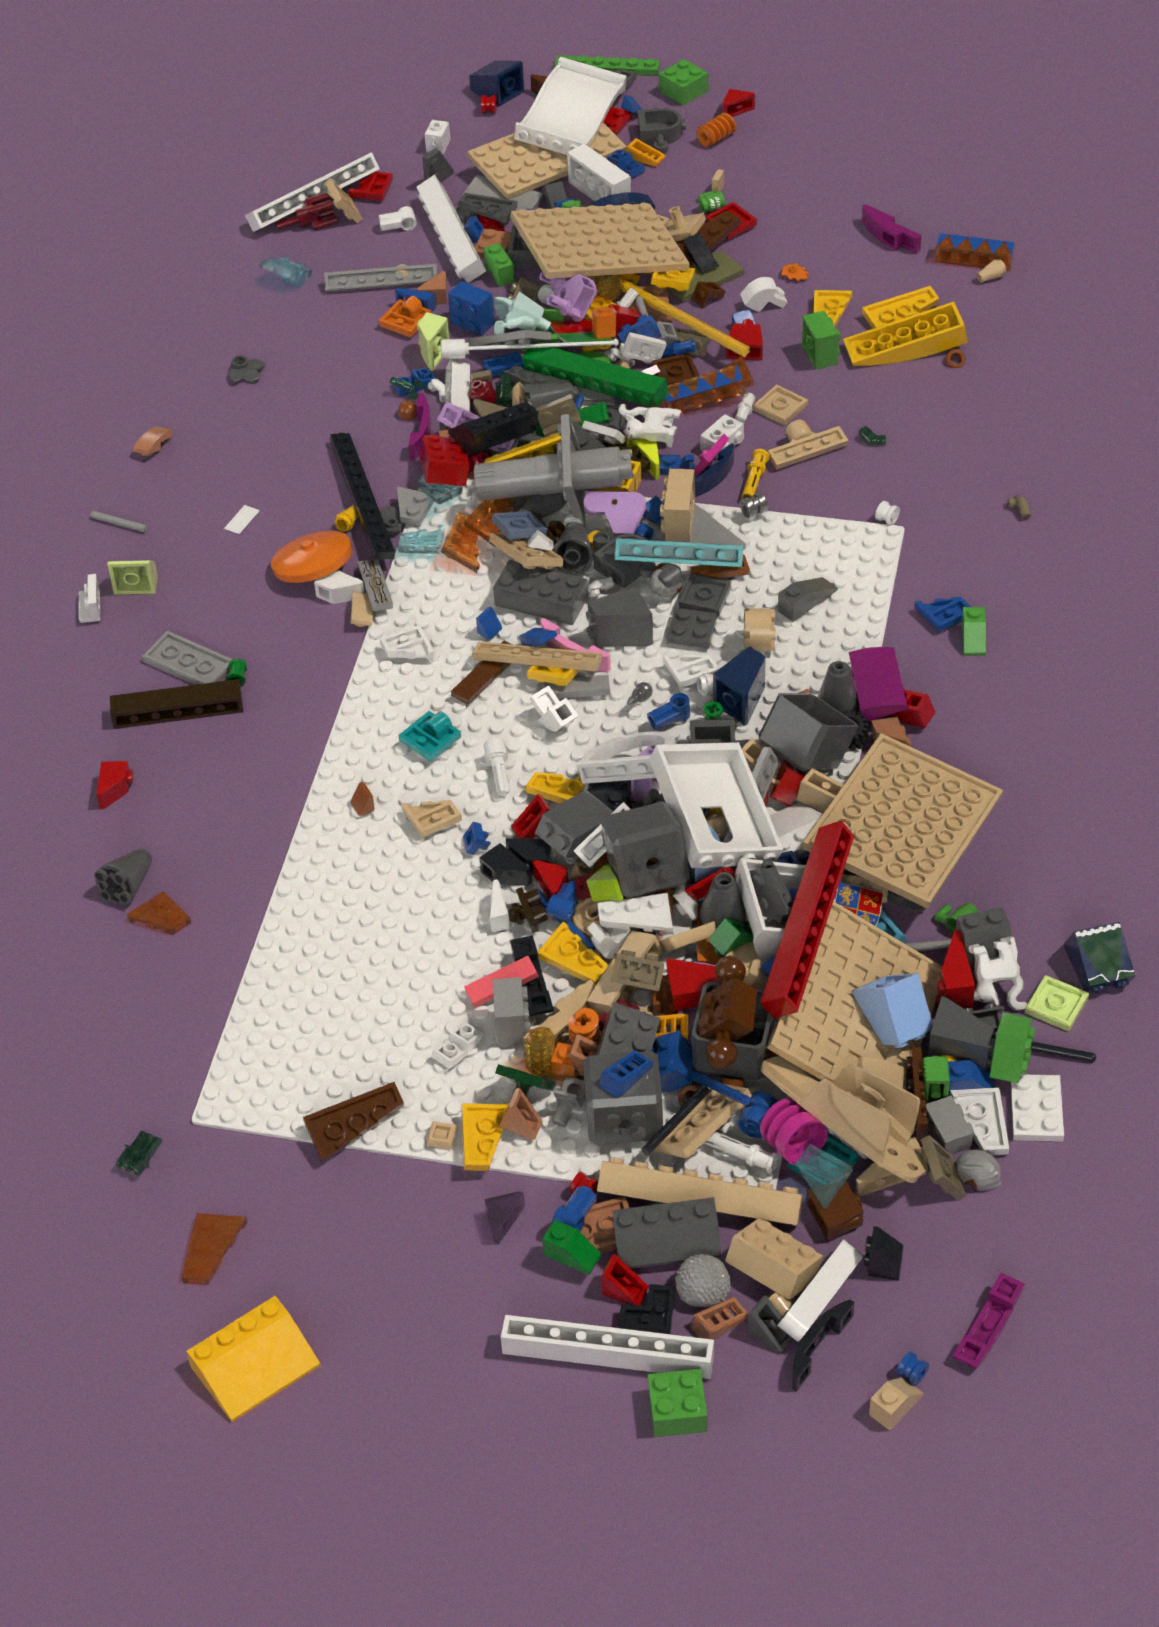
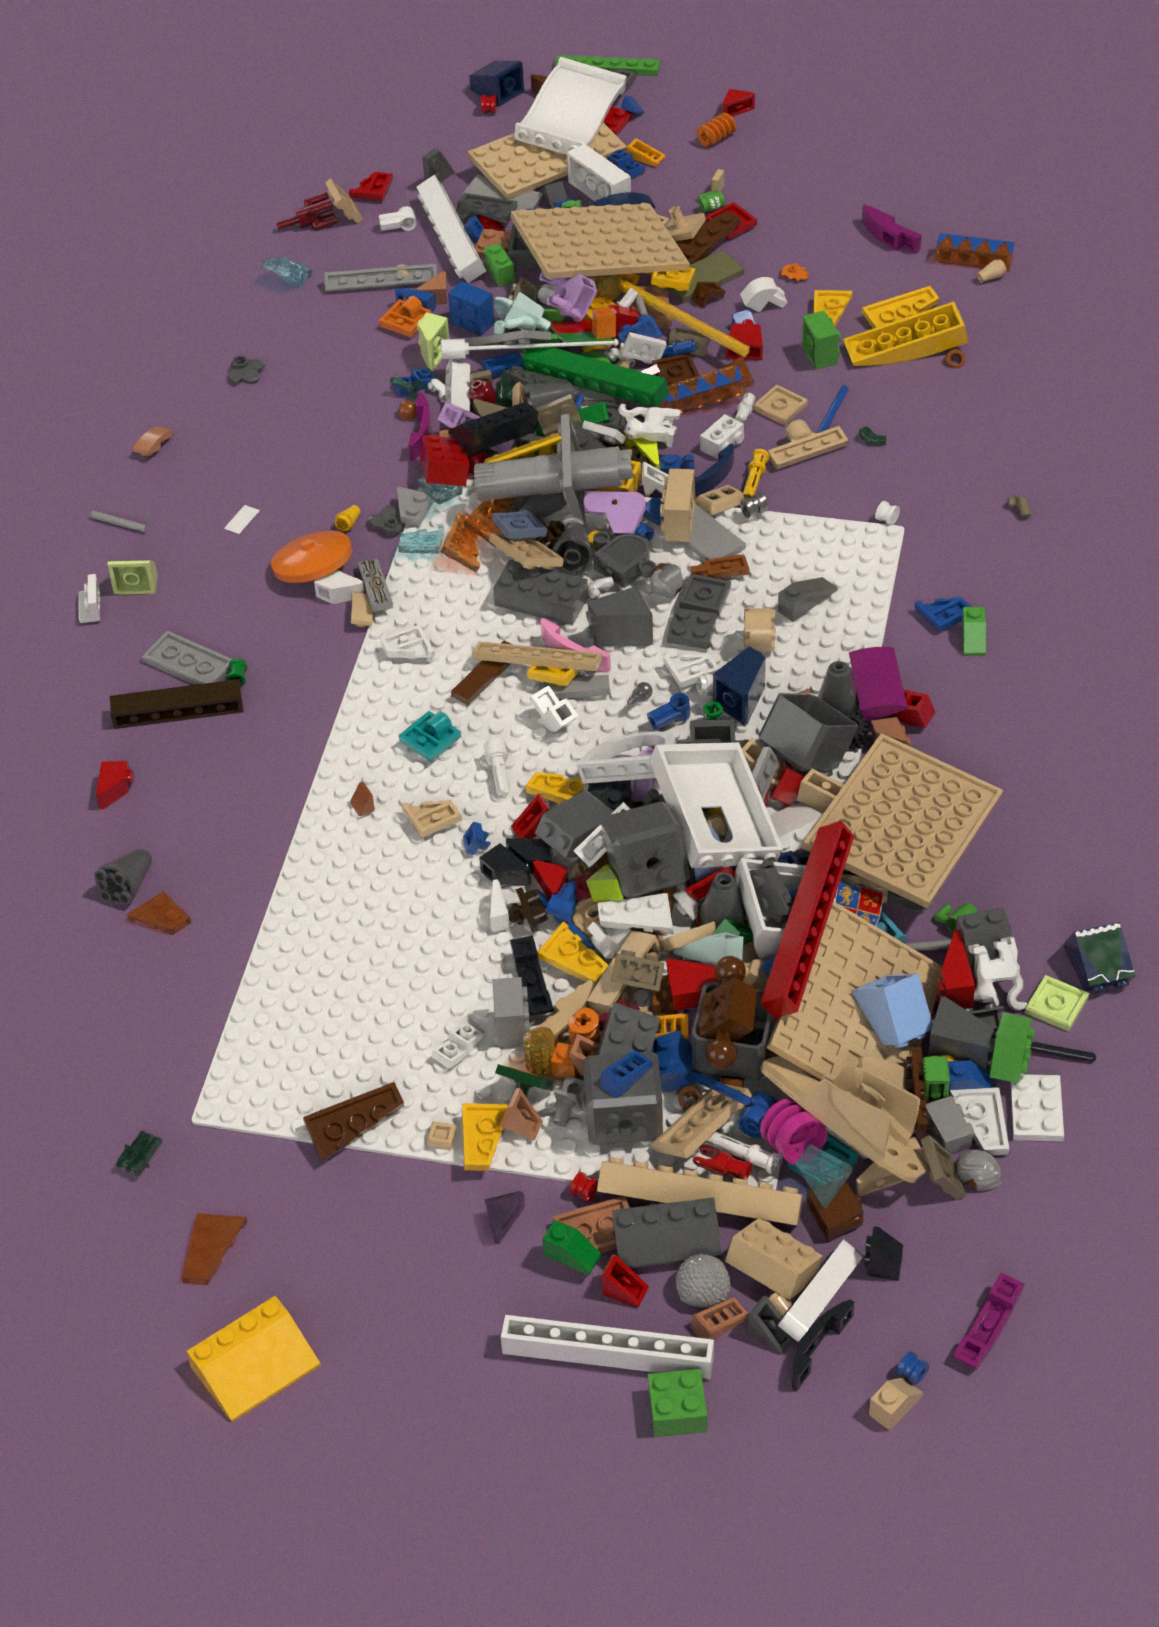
(295, 200): white brick -> none
(362, 496): black plate -> none
(437, 136): white head -> none
(482, 989): coral tile -> none
(488, 623): blue slope -> none
(537, 636): blue slope -> none
(540, 541): white slope -> none
(576, 1208): blue piece -> none
(652, 479): none -> white slope
(655, 1316): black plate -> none
(660, 127): dark grey piece -> none
(667, 332): light grey slope -> none
(676, 1119): black bar -> none
(678, 552): teal brick -> none
(683, 82): bright green brick -> none
(699, 253): black slope -> none
(708, 455): dark pink plate -> none
(712, 948): none -> light aqua slope
(723, 1163): none -> red piece
(727, 498): none -> tan piece
(833, 409): none -> blue bar

